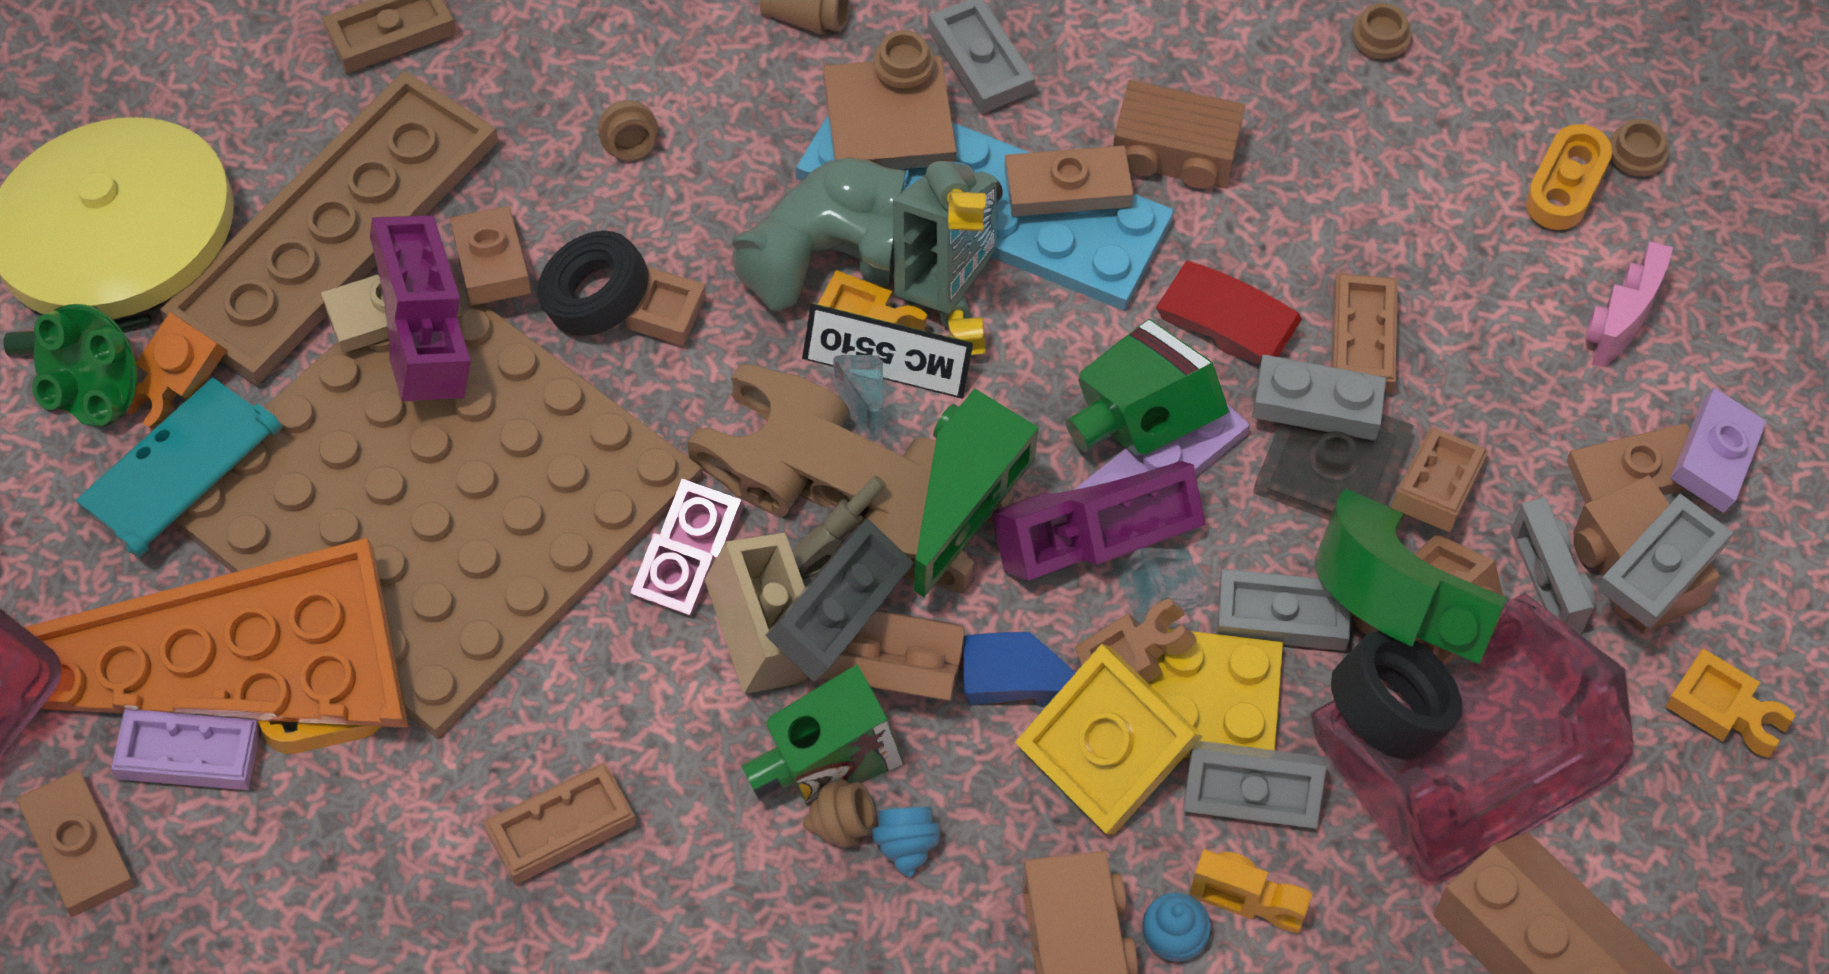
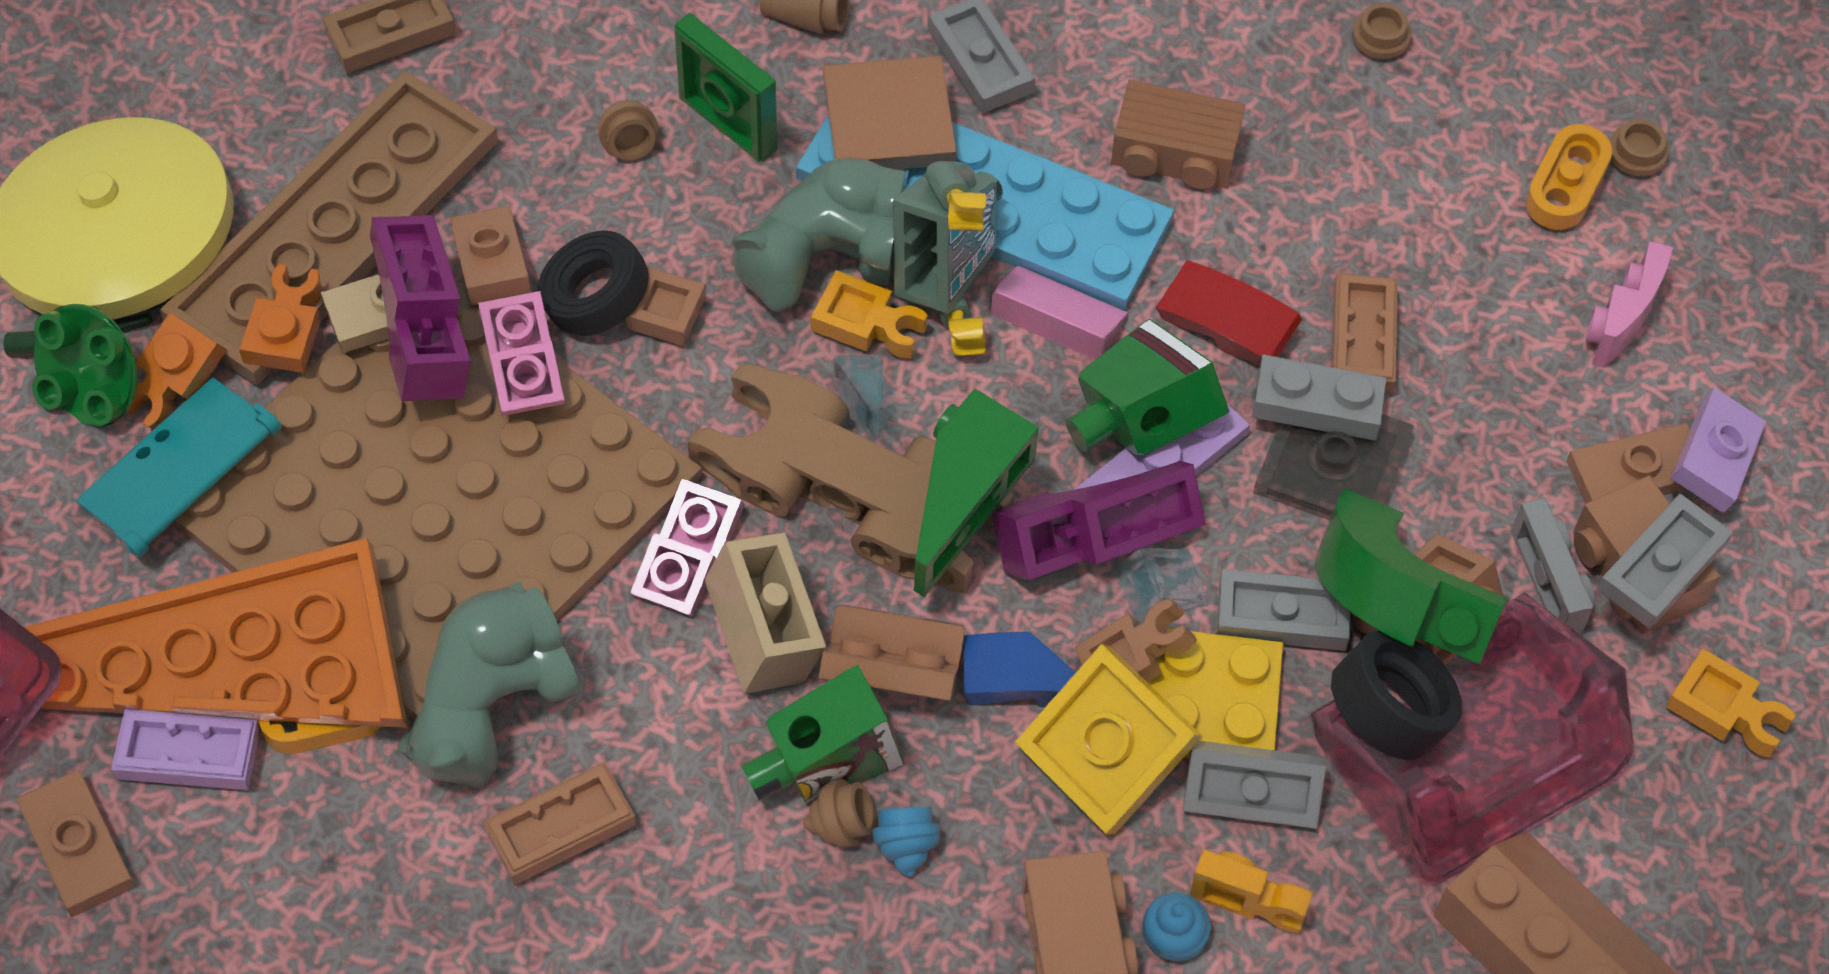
(283, 328): none -> orange plate
(483, 652): none -> sand green animal
(521, 353): none -> bright pink slope
(726, 88): none -> green tile
(824, 540): dark tan hand -> none
(839, 600): dark grey plate -> none
(903, 59): medium nougat plate -> none
(907, 353): sticker -> none
(1057, 312): none -> bright pink slope
(1068, 181): nougat plate -> none
(1439, 479): nougat plate -> none

